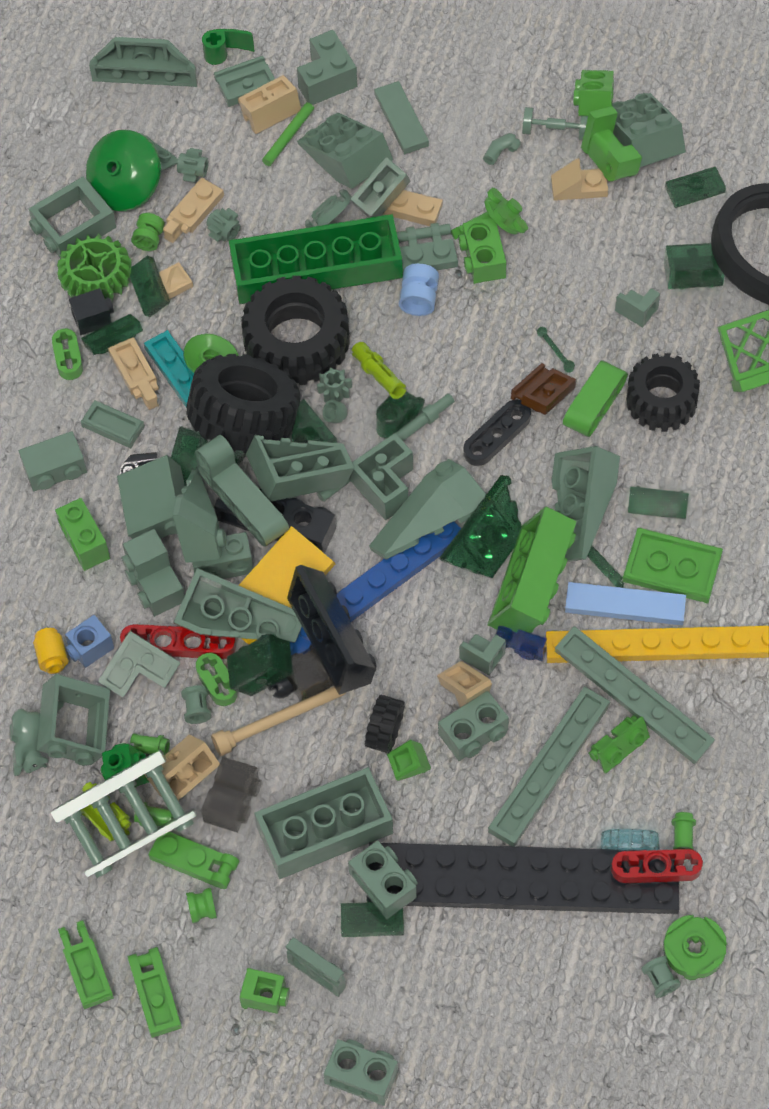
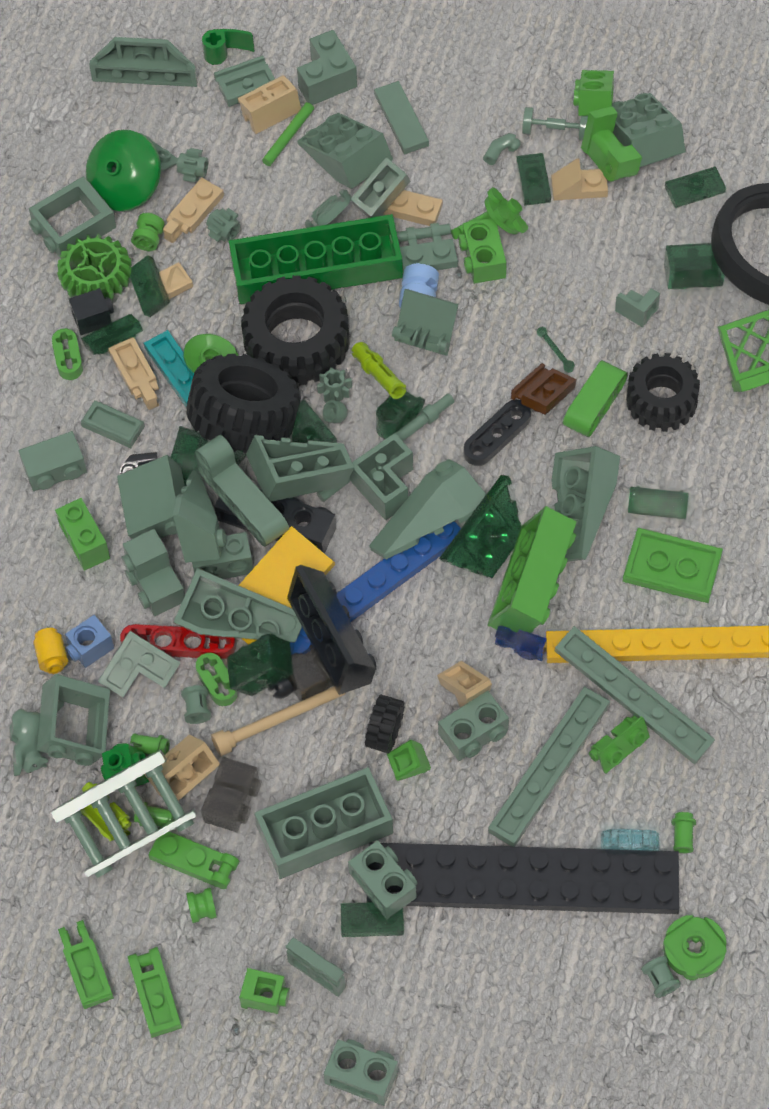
(425, 322): none -> sand green hinge
(483, 653): sand green panel -> none
(533, 179): none -> clear green plate
(605, 567): clear green wheel -> none
(625, 603): light blue tile -> none
(679, 874): red beam -> none

